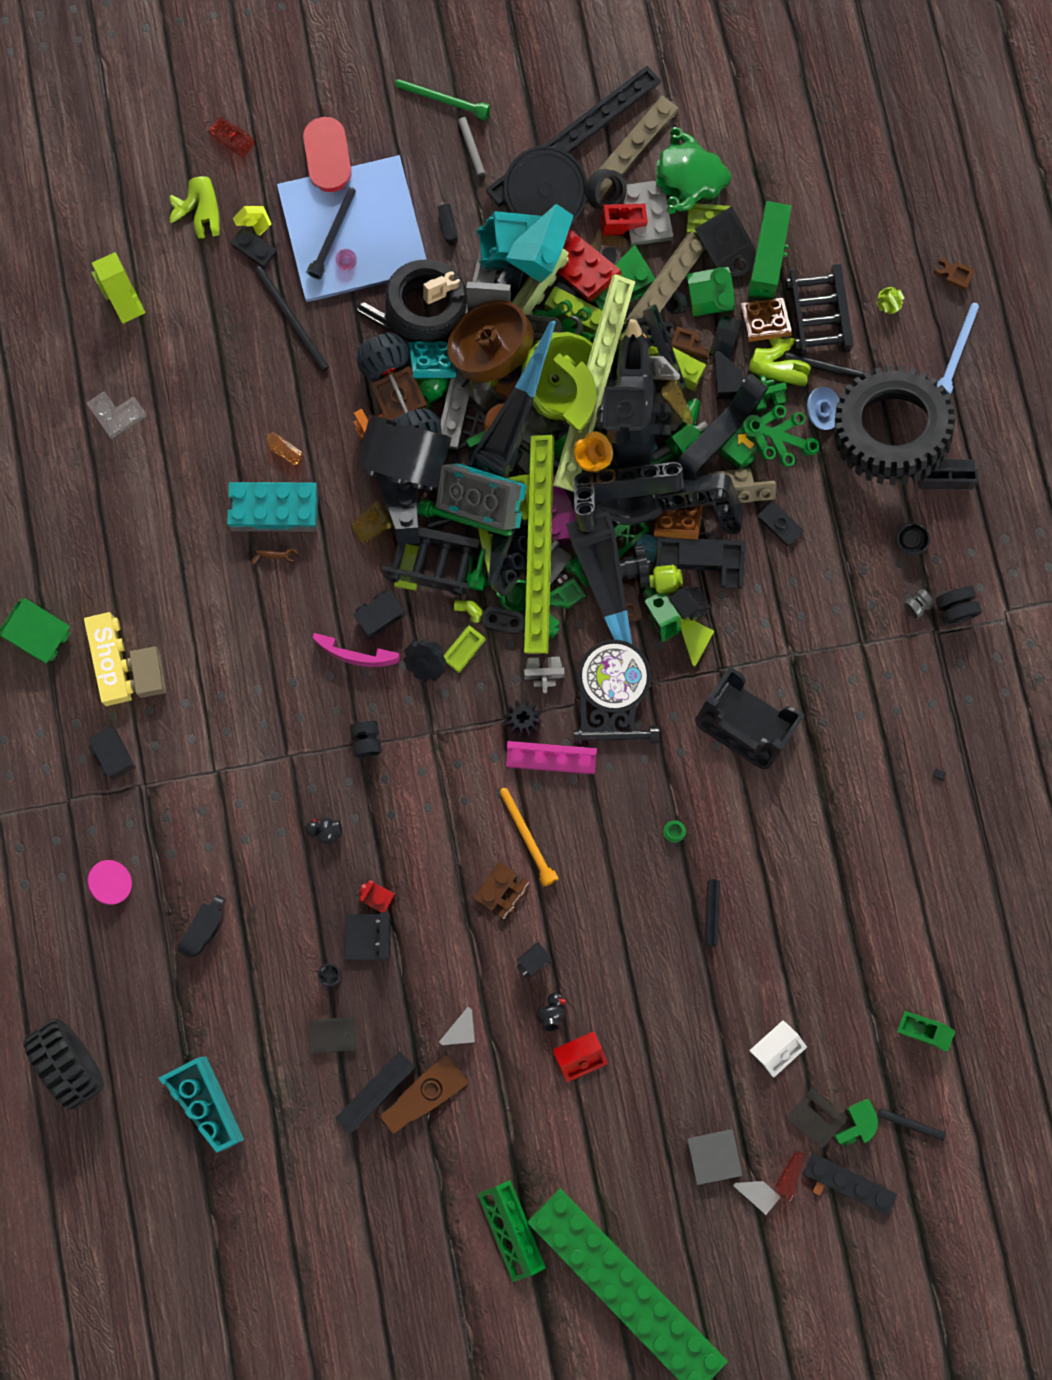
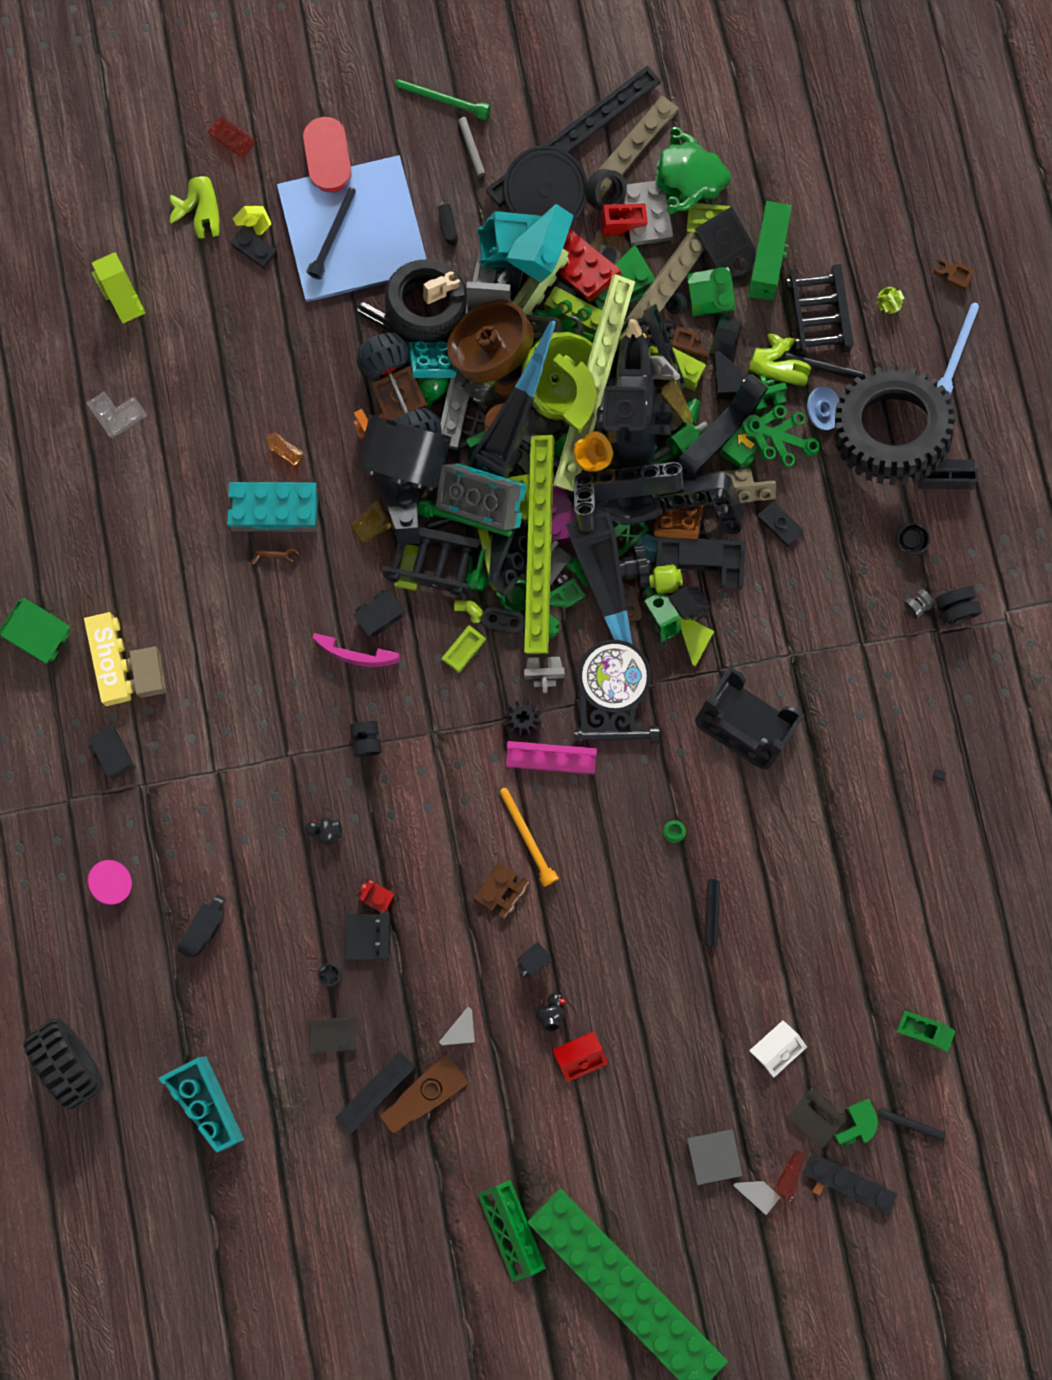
(291, 318): black piece -> none
(346, 253): clear pink plate -> none
(425, 660): black plant -> none
(766, 319): dark orange tile -> none

